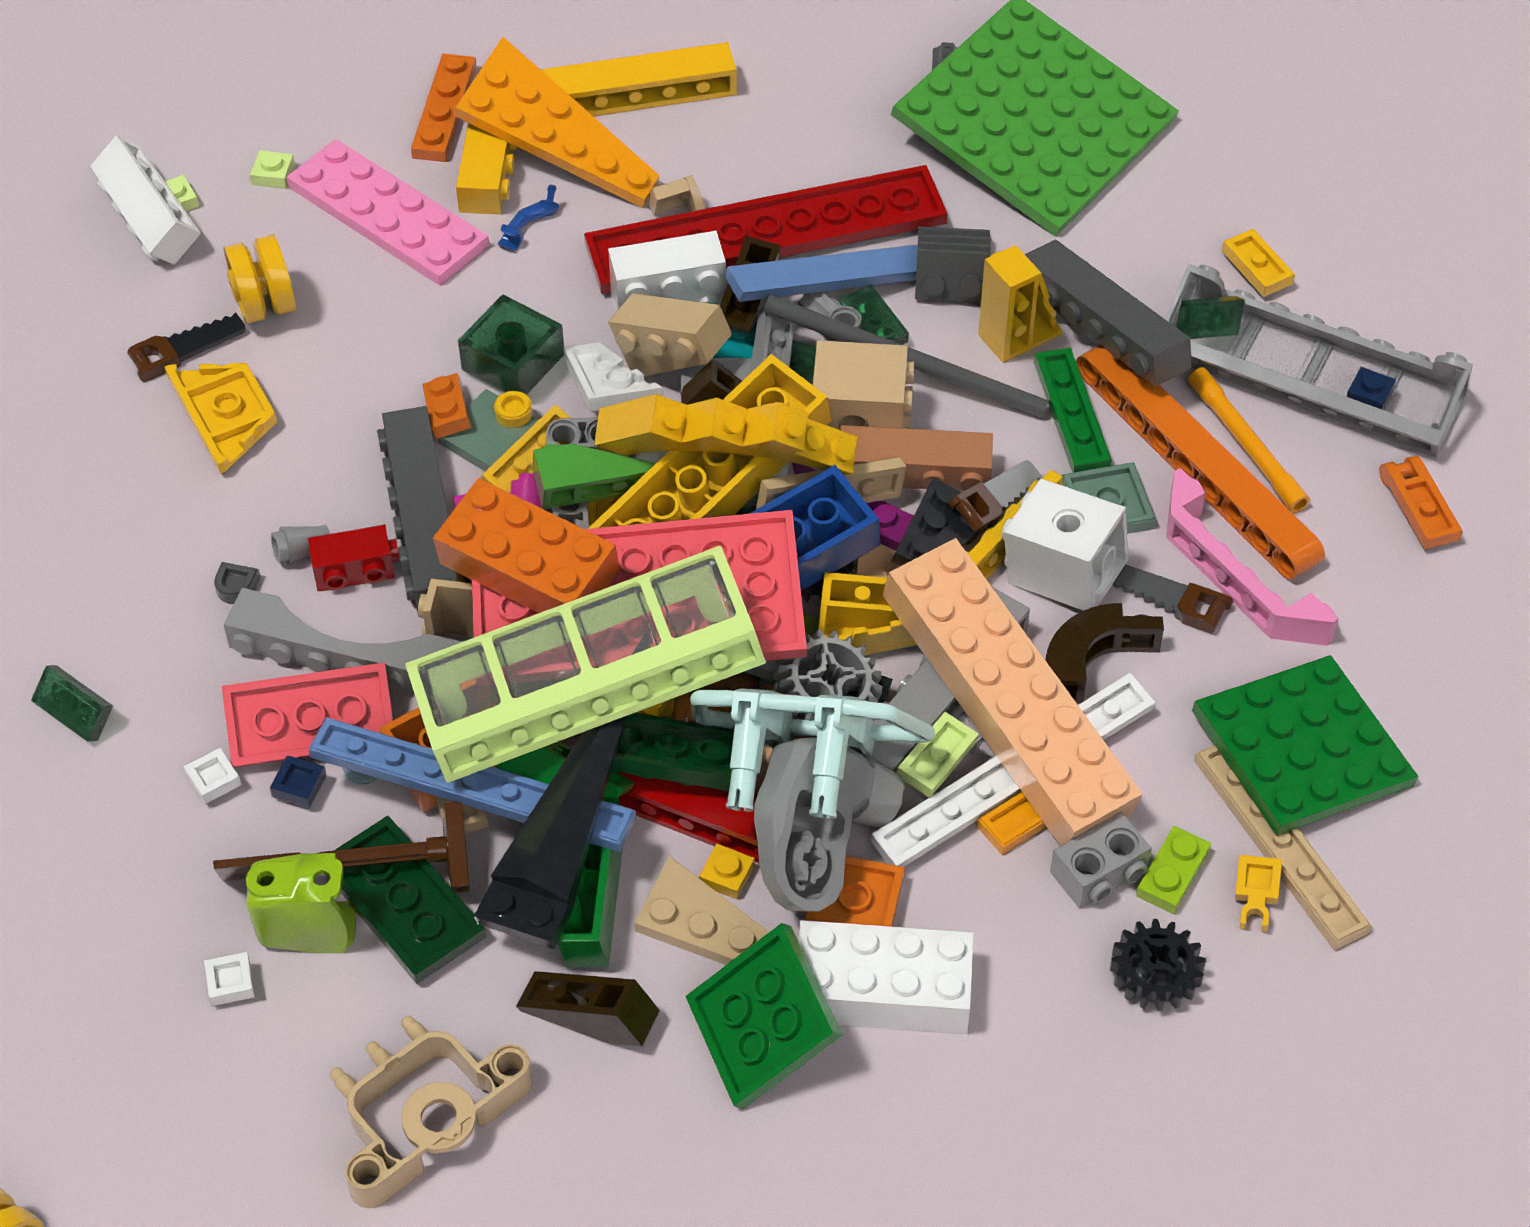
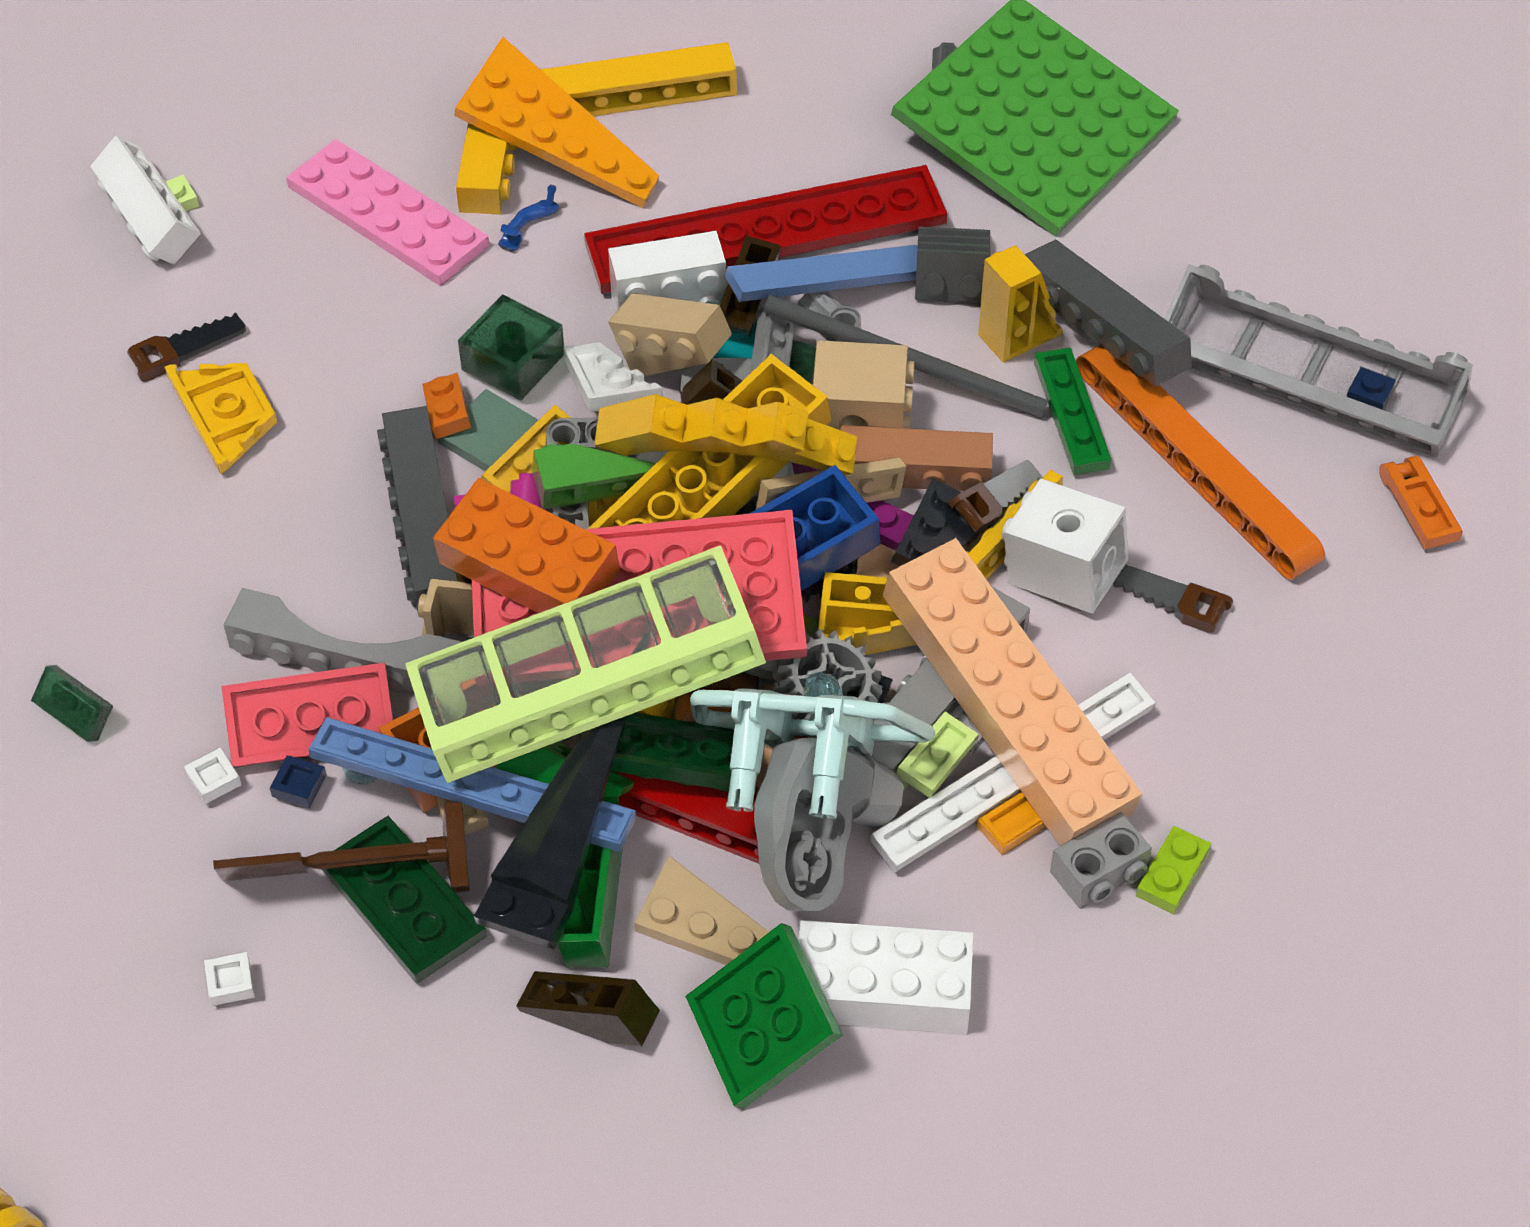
(232, 579): dark grey tile -> none
(264, 277): yellow wheel -> none
(272, 169): yellowish green plate -> none
(292, 543): light grey cone -> none
(294, 910): lime piece -> none
(353, 557): red brick -> none
(438, 121): orange plate -> none
(486, 1075): tan piece -> none
(513, 409): yellow tile -> none
(676, 195): tan tile -> none
(727, 871): yellow plate -> none
(821, 684): none -> clear light blue plate
(867, 896): orange plate -> none
(876, 315): clear green plate -> none
(1097, 633): dark brown arch -> none
(1120, 486): sand green tile -> none
(1158, 970): black gear -> none
(1210, 317): clear green plate -> none
(1258, 262): yellow plate -> none
(1258, 884): yellow plate -> none
(1282, 482): light orange piece -> none
(1301, 866): tan tile -> none
(1302, 622): bright pink slope -> none
(1304, 744): green plate -> none

